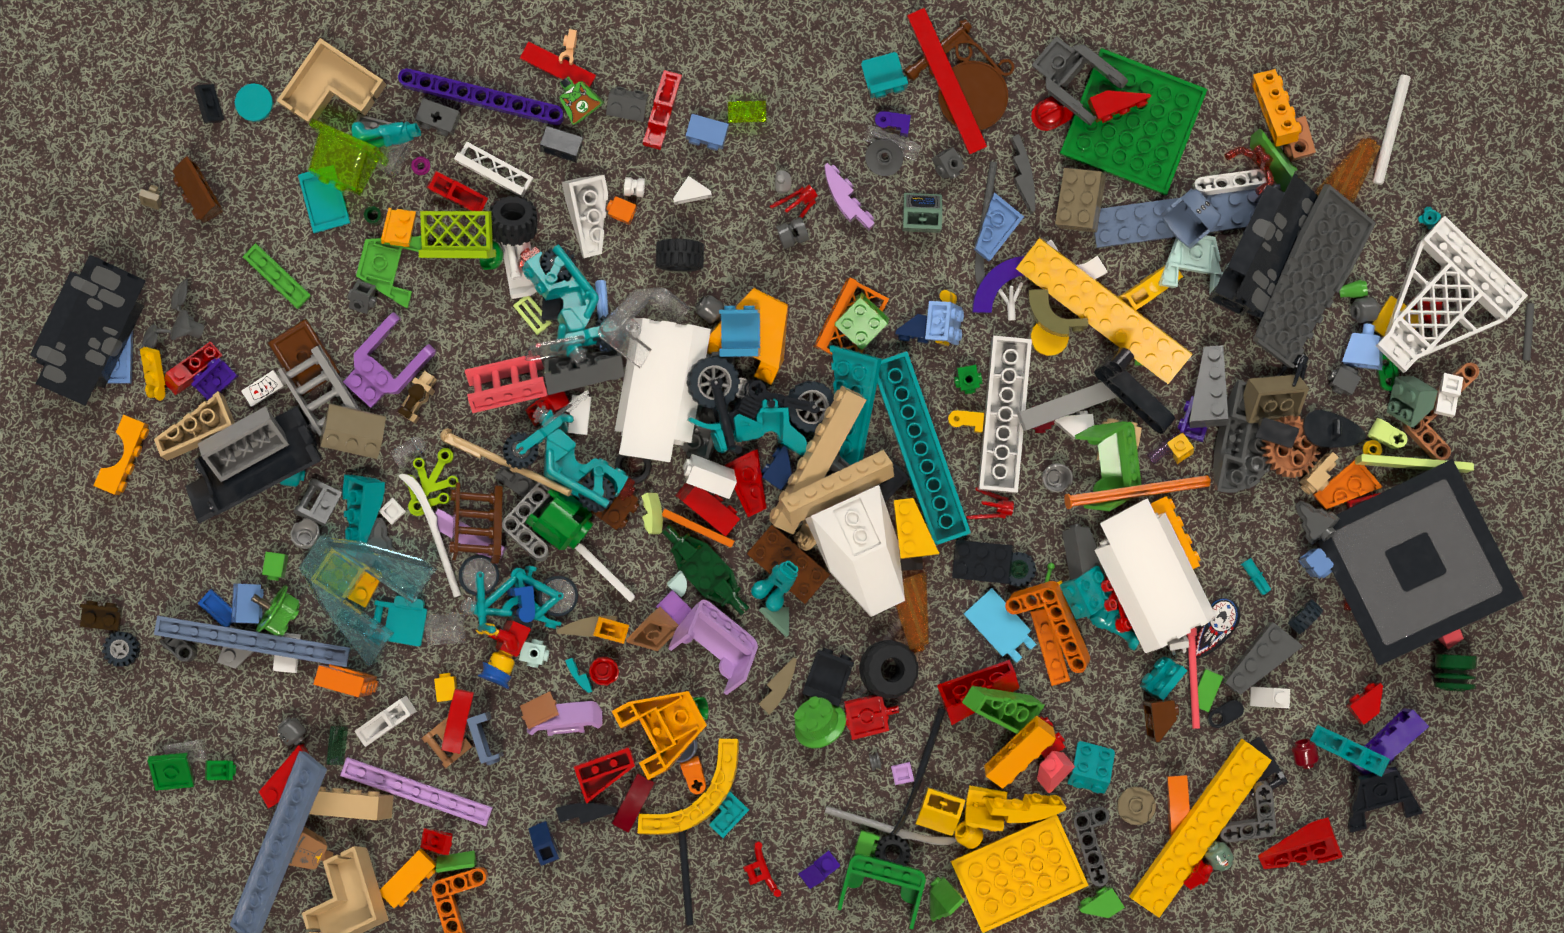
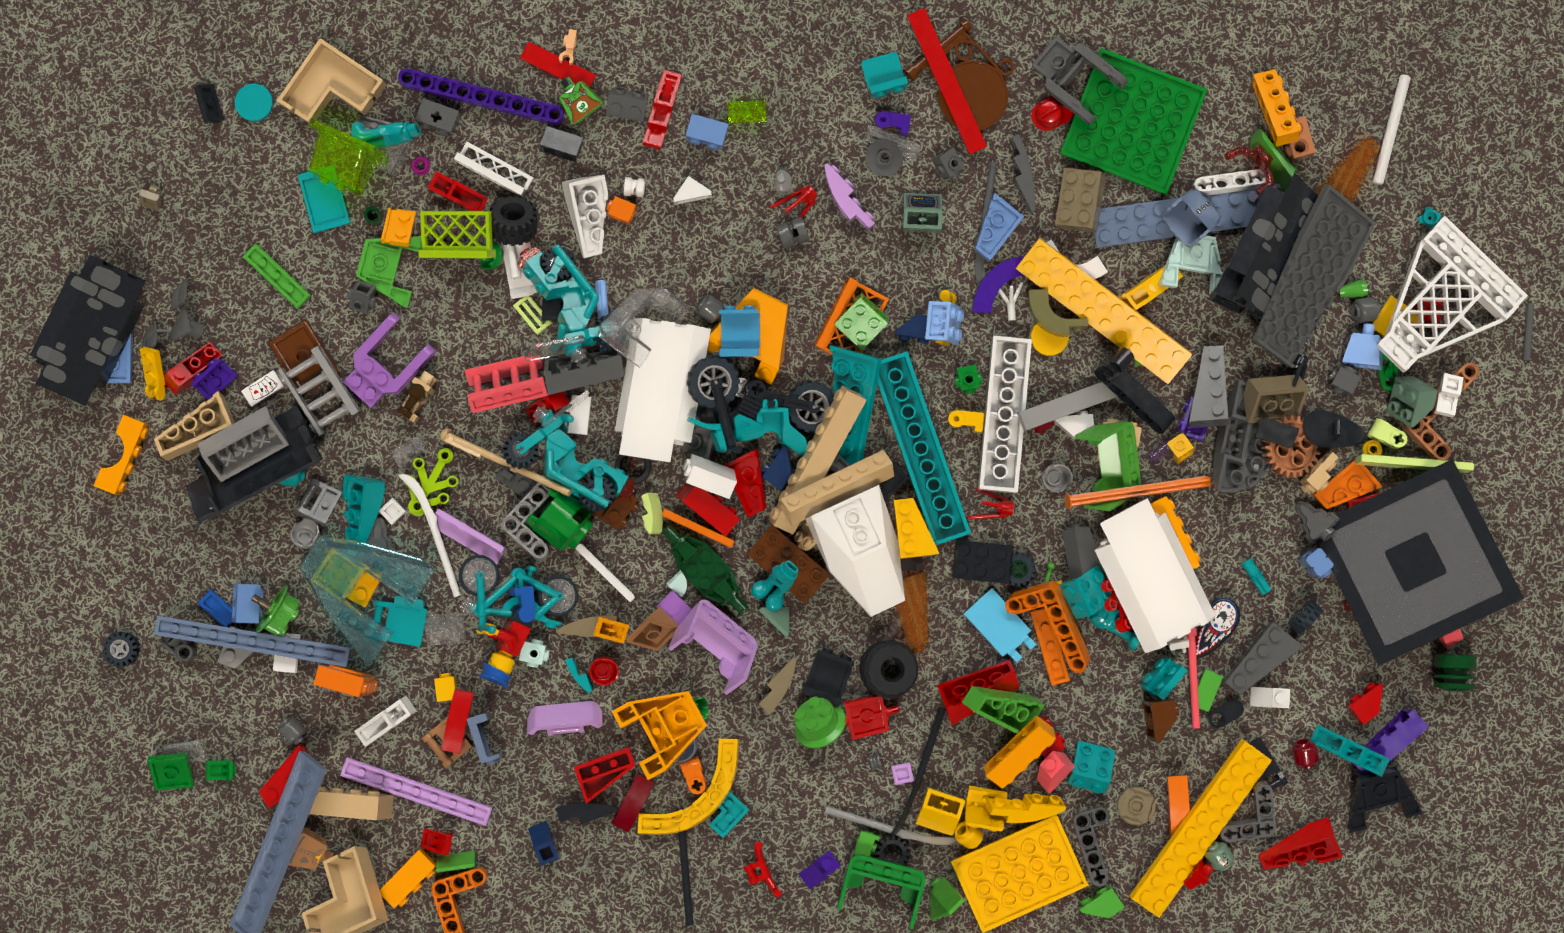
(100, 617): dark brown bracket -> none
(196, 190): reddish brown slope -> none
(275, 565): bright green brick -> none
(337, 745): clear green slope -> none
(352, 431): dark tan slope -> none
(494, 515): reddish brown fence -> none
(539, 710): nougat piece -> none
(679, 255): black tyre -> none
(1114, 102): red slope -> none

